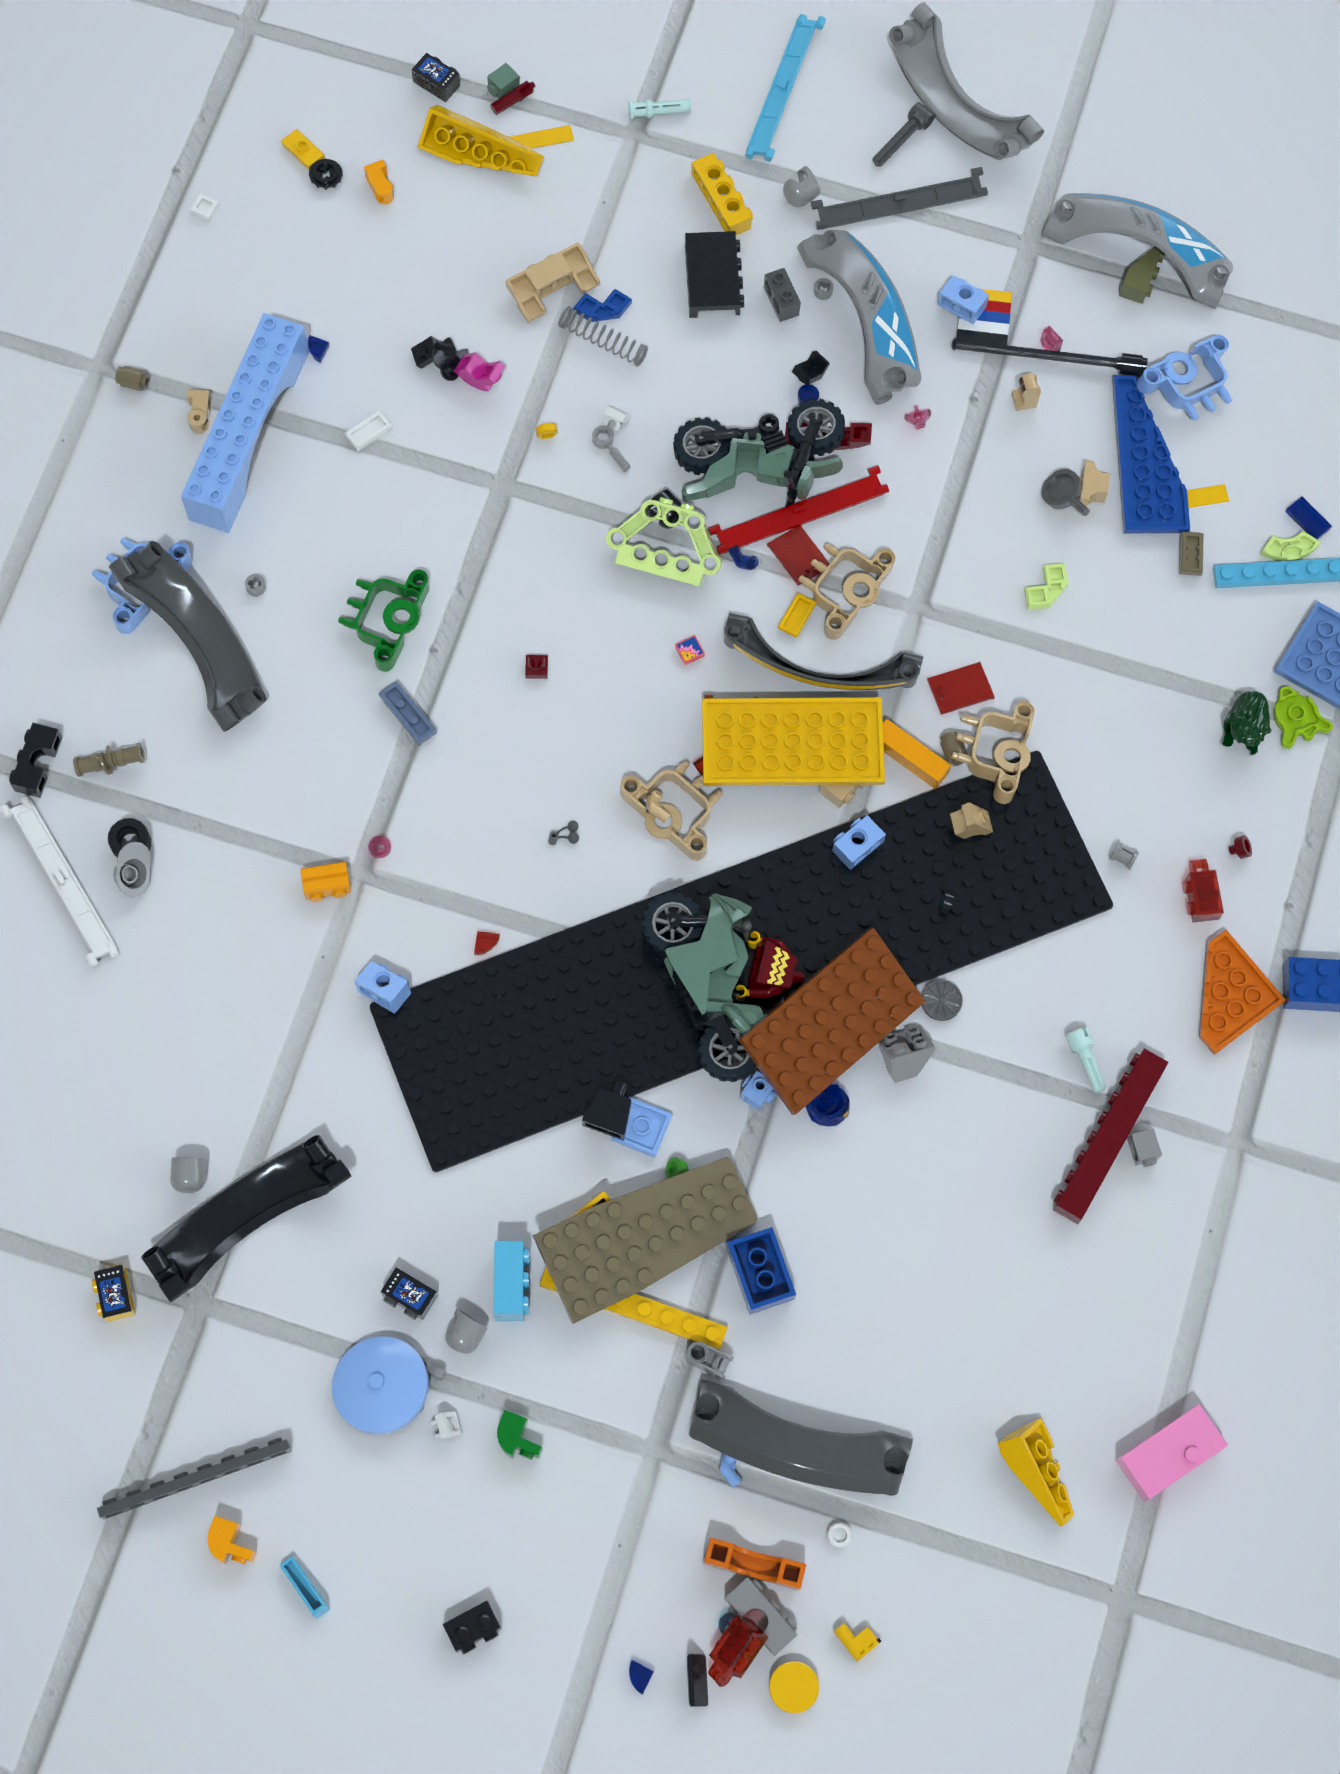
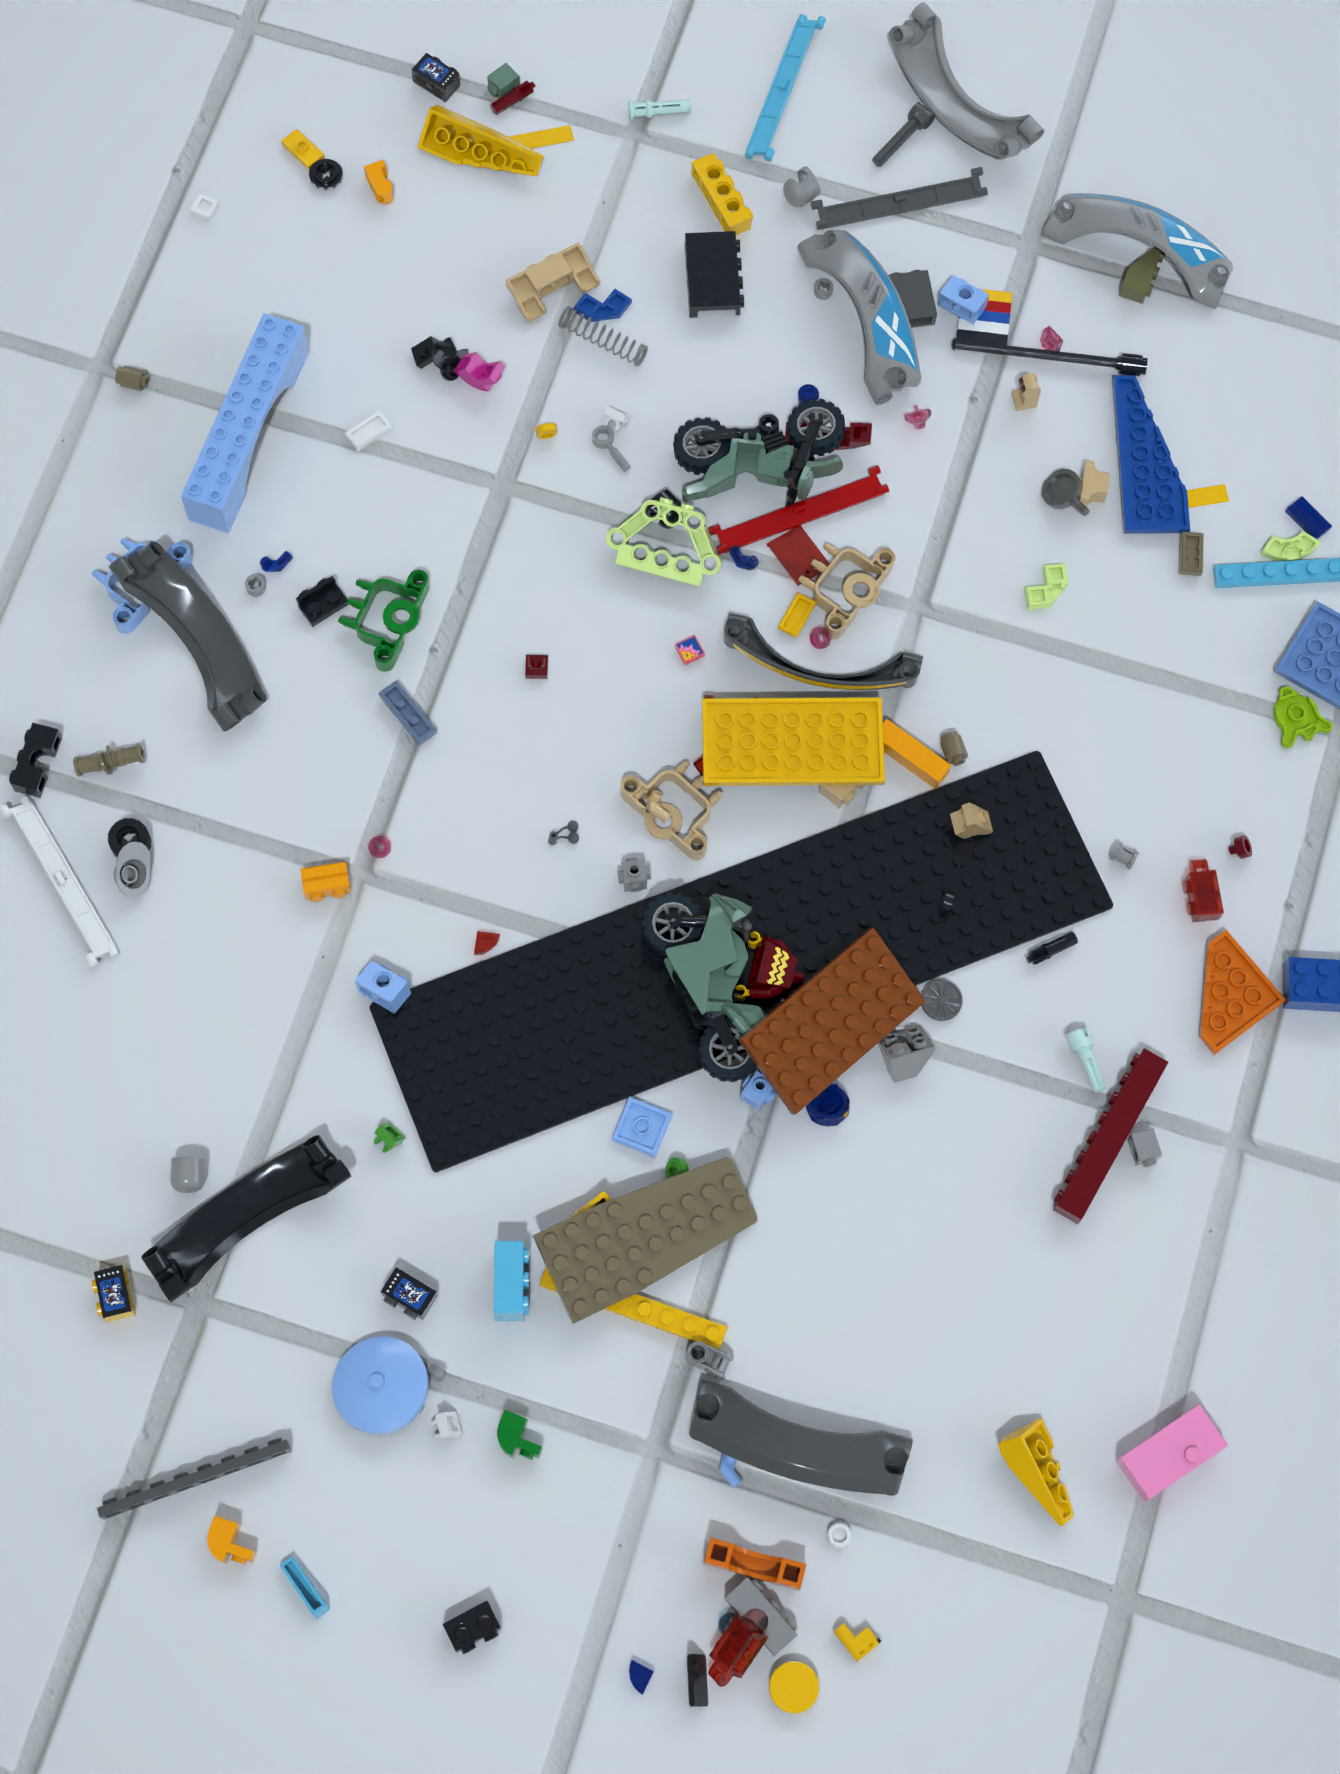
(201, 407): tan leg -> none
(276, 565): none -> clear blue arm
(317, 348): clear blue tile -> none
(321, 601): none -> black bracket
(389, 1135): none -> bright green tile
(465, 1333): light grey helmet -> none
(609, 1111): black torso -> none
(631, 881): none -> light grey brick
(760, 1270): blue brick -> none
(782, 294): dark grey brick -> none
(812, 369): black bracket -> none
(815, 638): none -> clear pink plate
(853, 853): light blue brick -> none
(916, 296): none -> dark grey brick
(960, 688): clear red container -> none
(1012, 723): tan piece -> none
(1047, 950): none -> black piece
(1210, 356): light blue piece -> none
(1247, 721): dark green hair -> none

